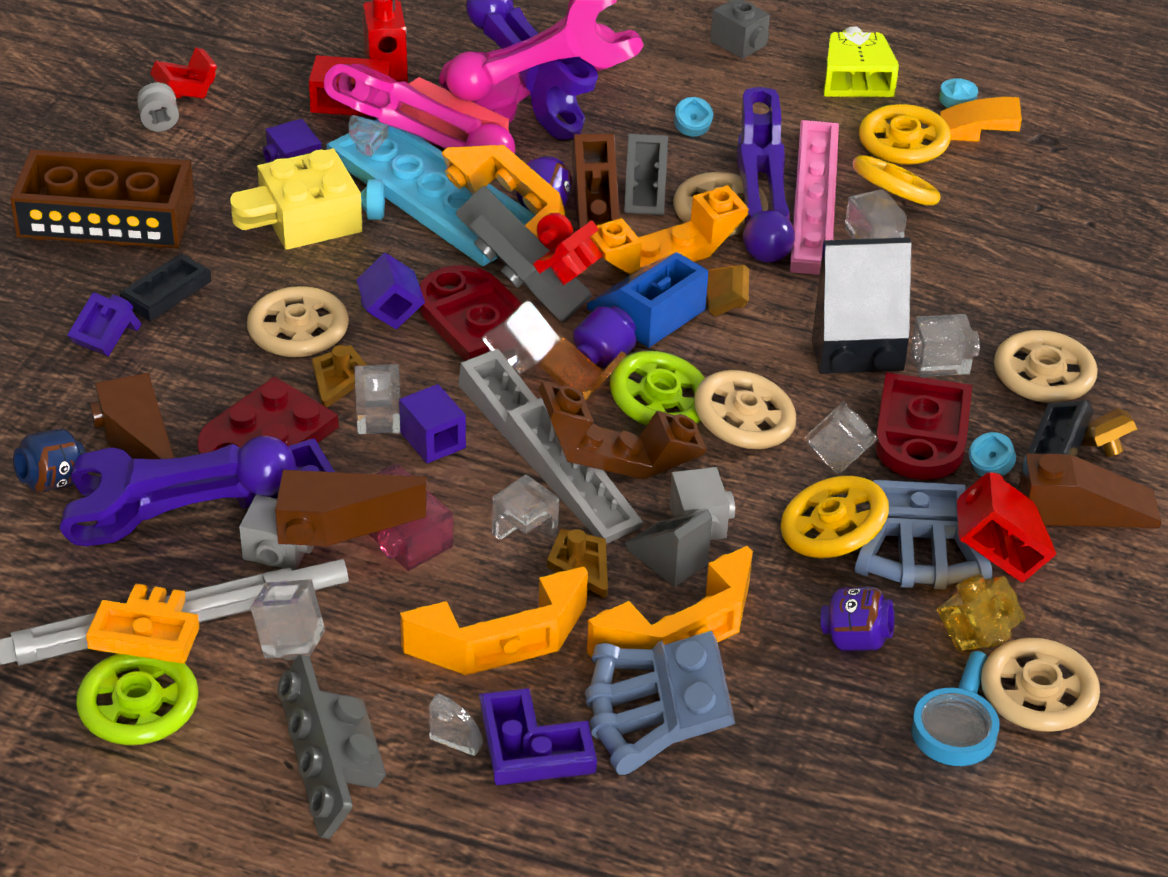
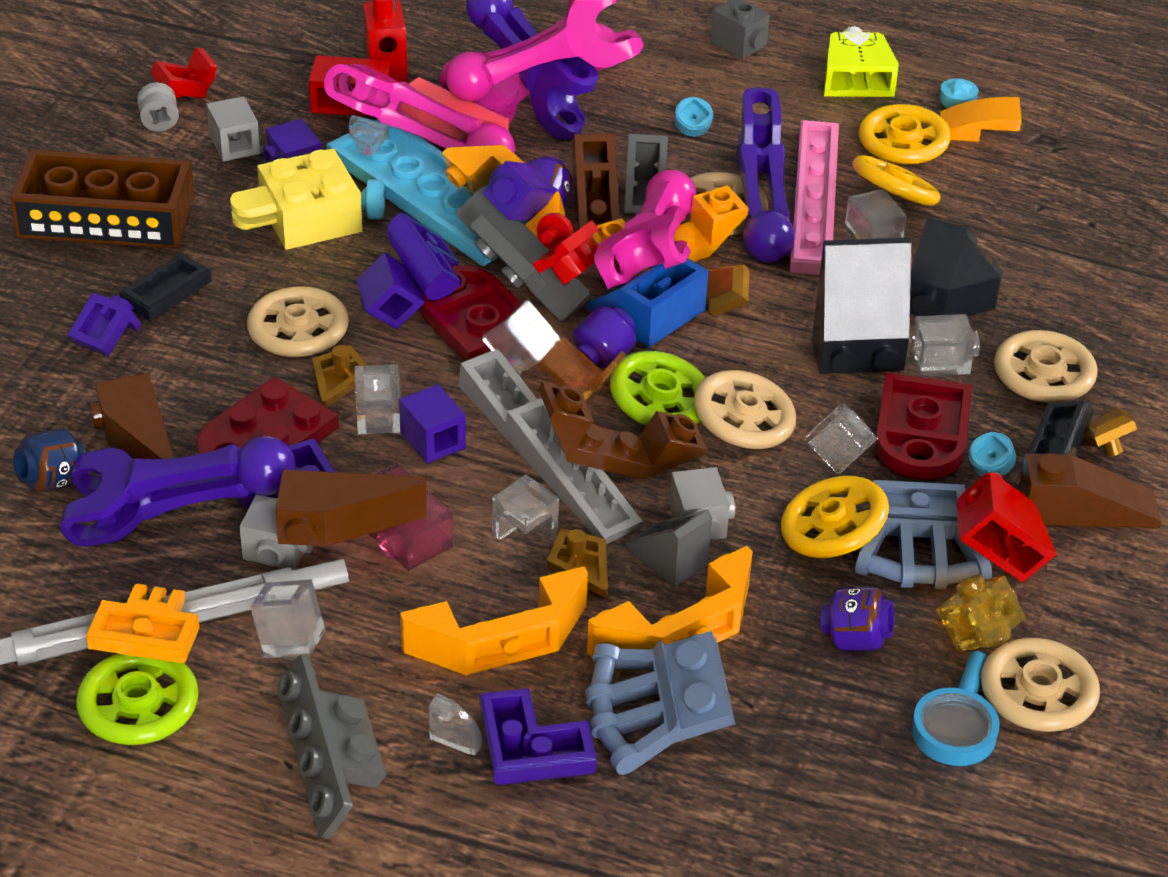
(233, 128): none -> light grey brick
(424, 256): none -> dark purple brick
(518, 190): none -> dark purple brick
(650, 233): none -> dark pink piece
(952, 273): none -> black slope

